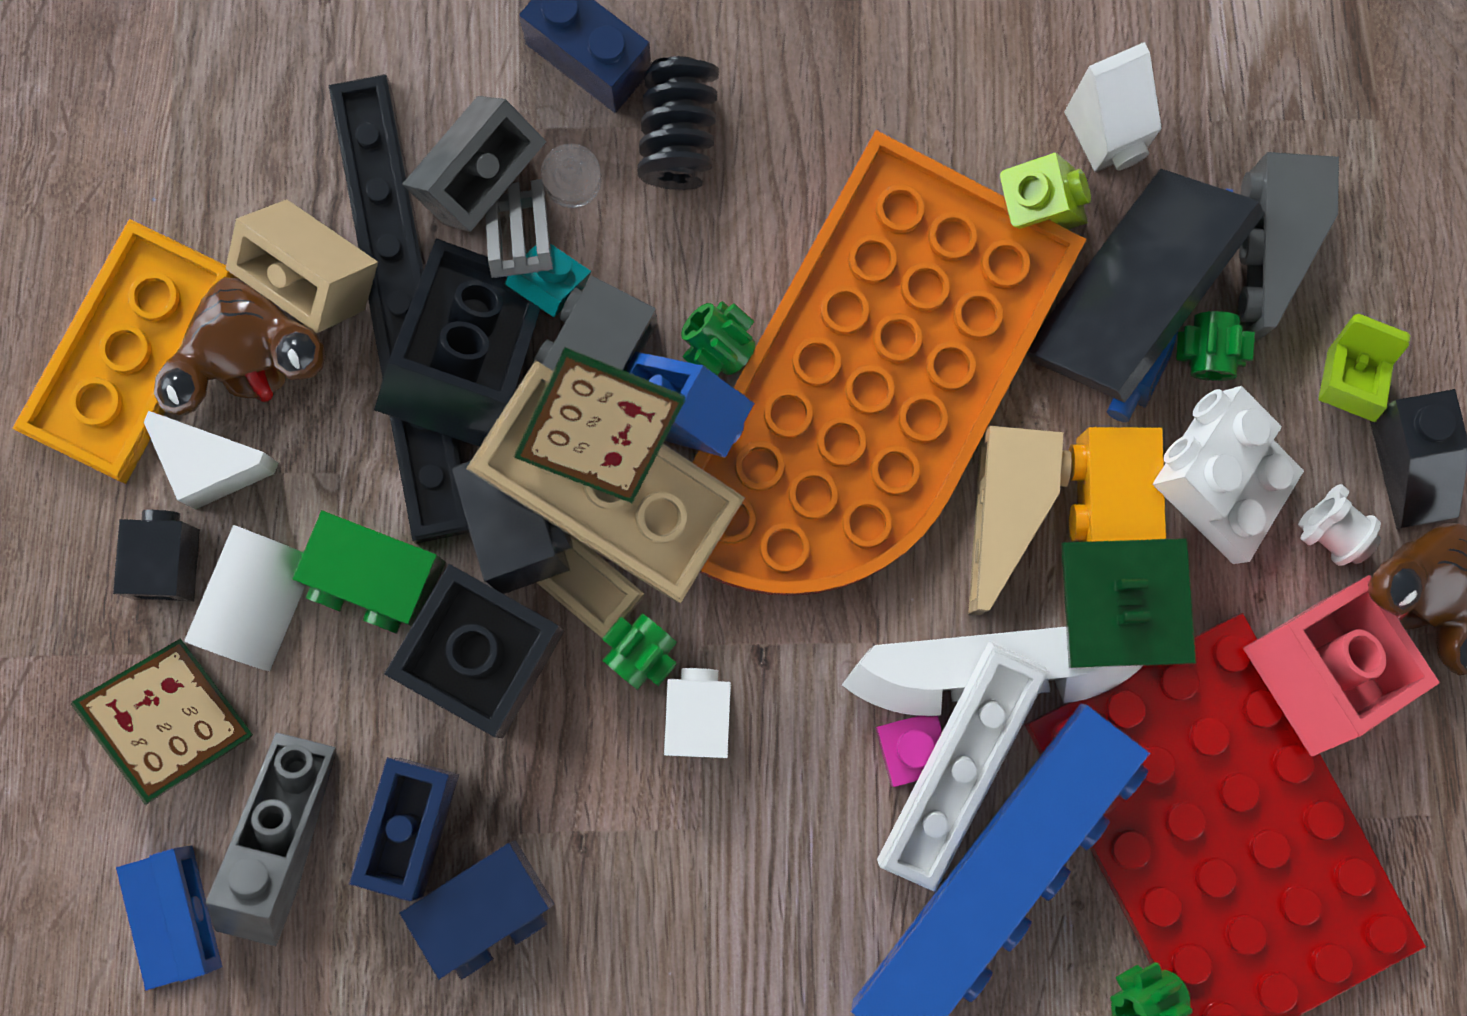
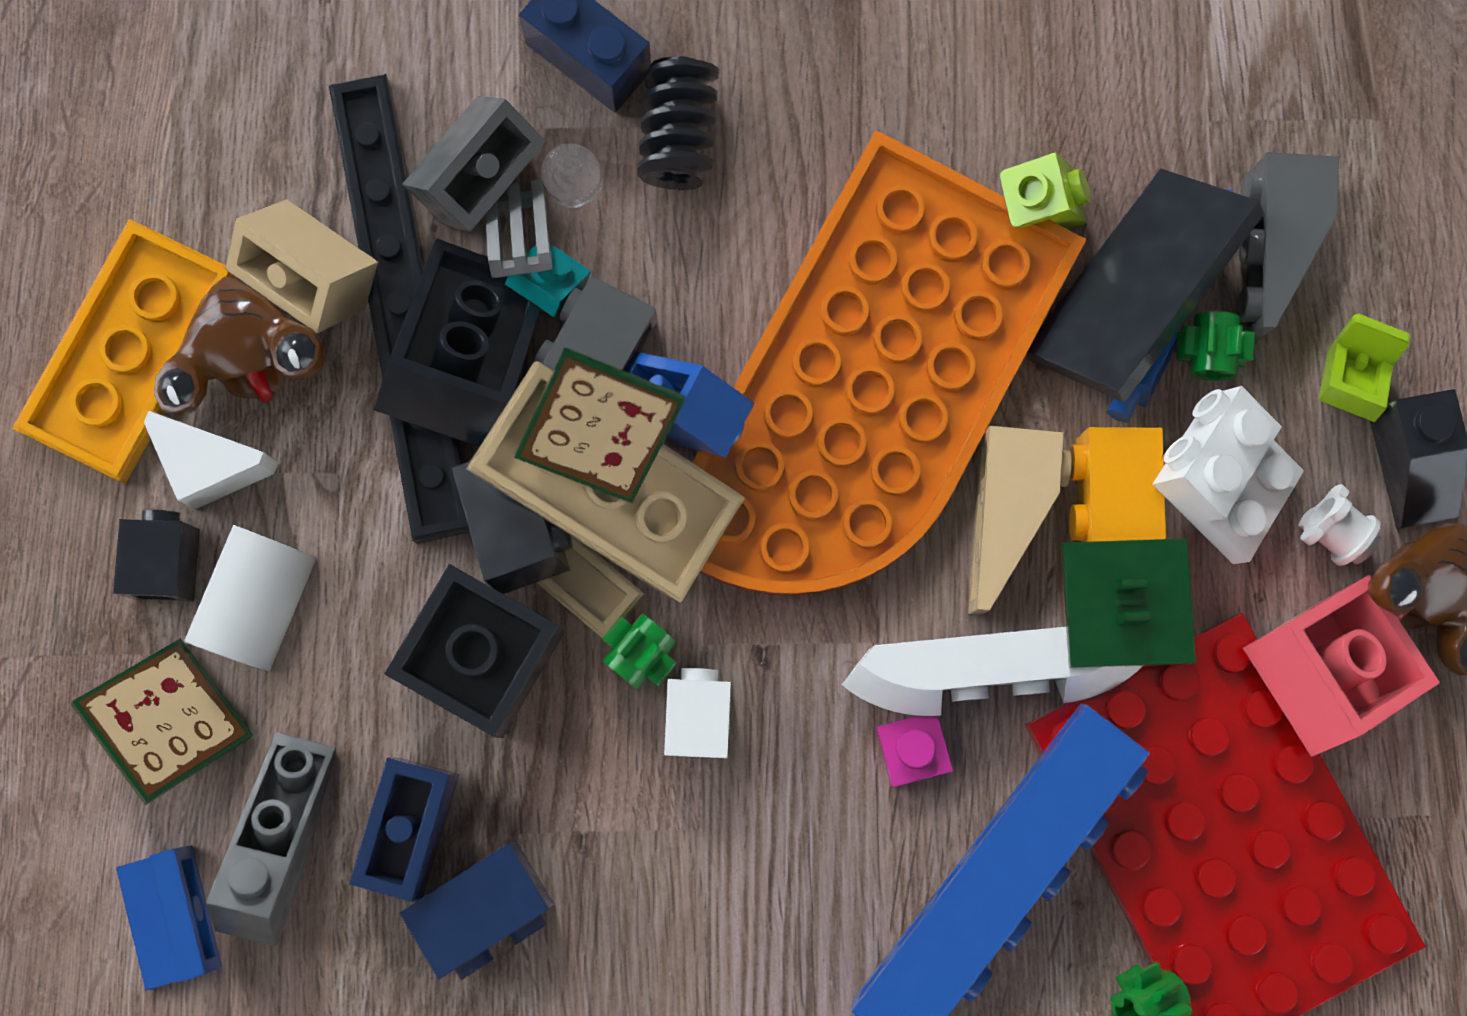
(368, 571): green brick -> none
(718, 338): green gear -> none
(962, 766): white tile -> none
(1116, 109): white slope -> none

